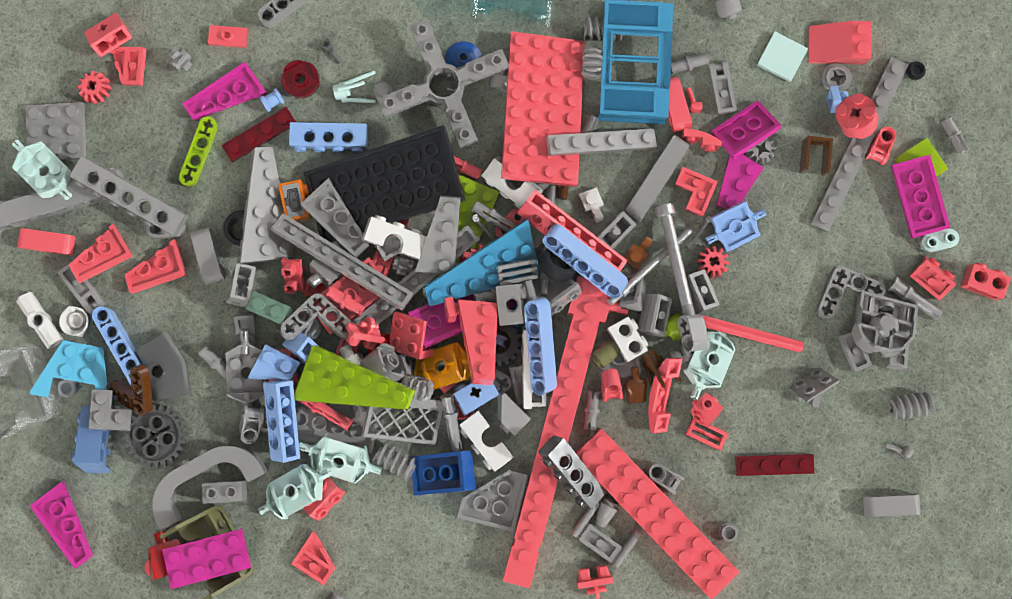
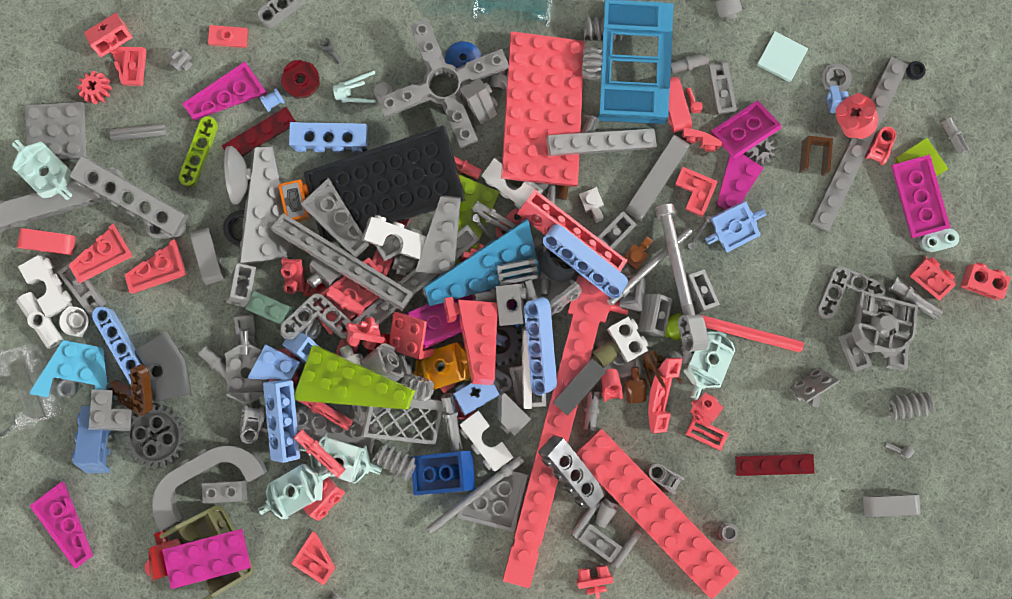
(55, 298): none -> white arch
(138, 132): none -> light grey axle
(236, 174): none -> light grey dish
(319, 453): none -> coral pin
(479, 100): none -> light grey brick
(506, 470): none -> light grey bar
(579, 387): none -> dark grey tile
(708, 255): coral gear -> none
(840, 43): coral slope -> none

